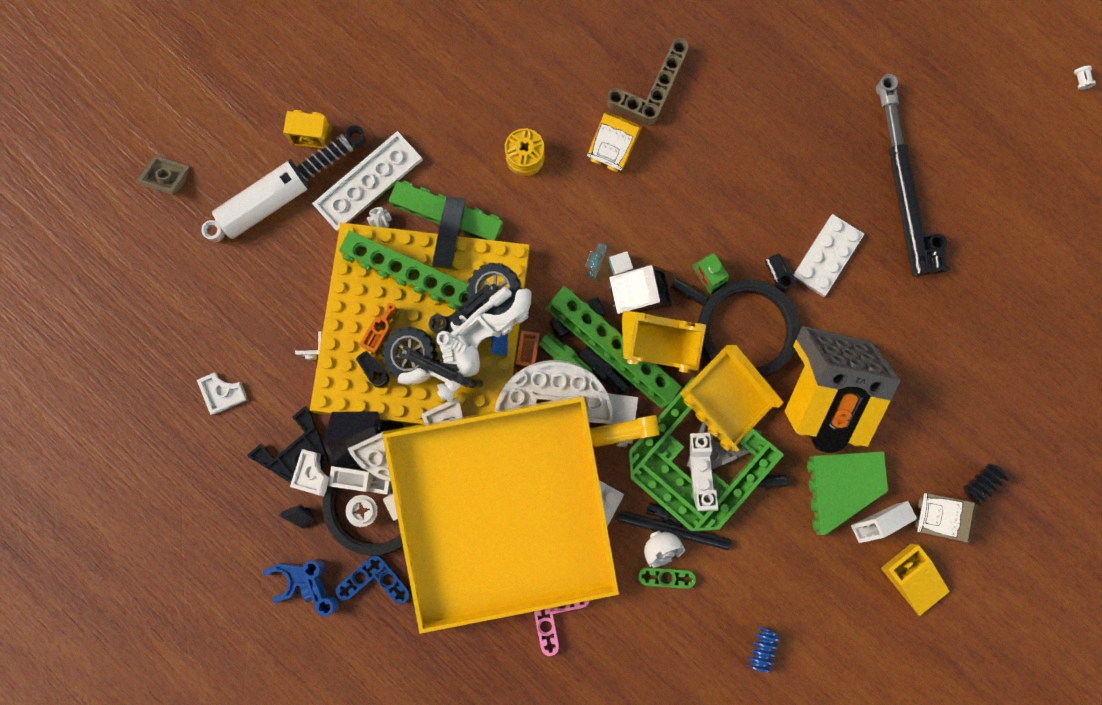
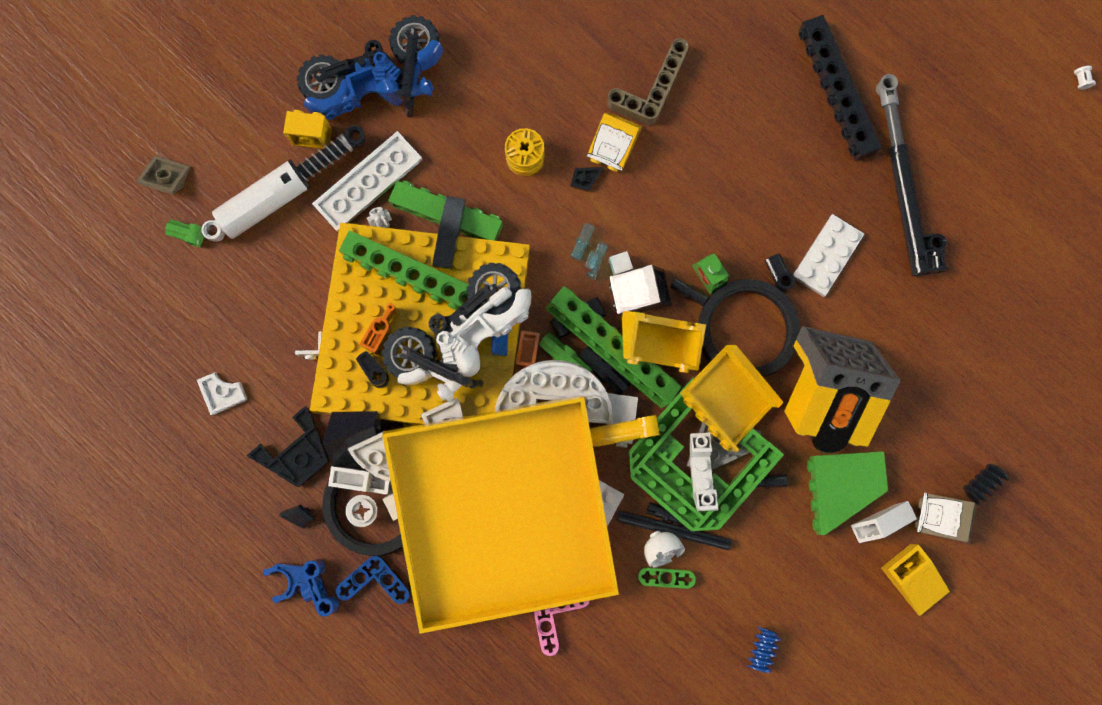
(190, 233): none -> bright green piece
(309, 475): white tile -> none
(374, 71): none -> piece
(582, 241): none -> clear light blue axle
(585, 177): none -> black piece
(819, 28): none -> black brick

